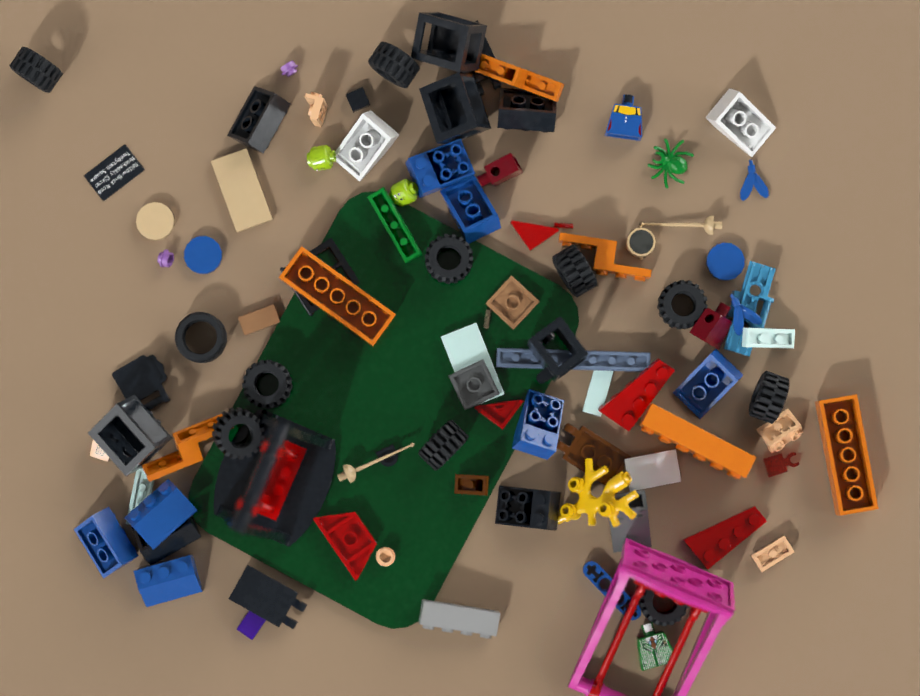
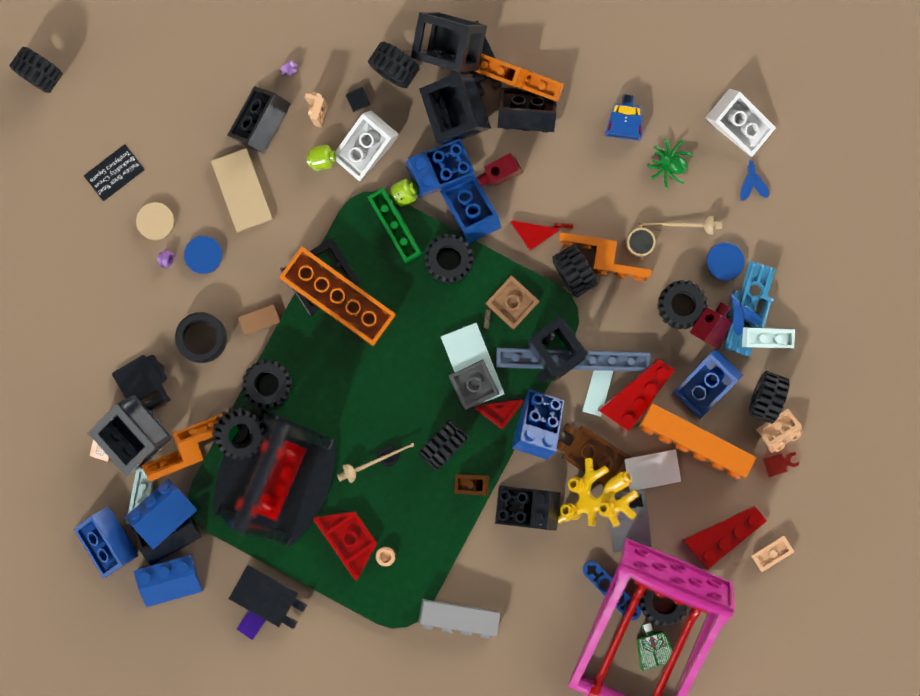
(846, 455): orange brick -> none

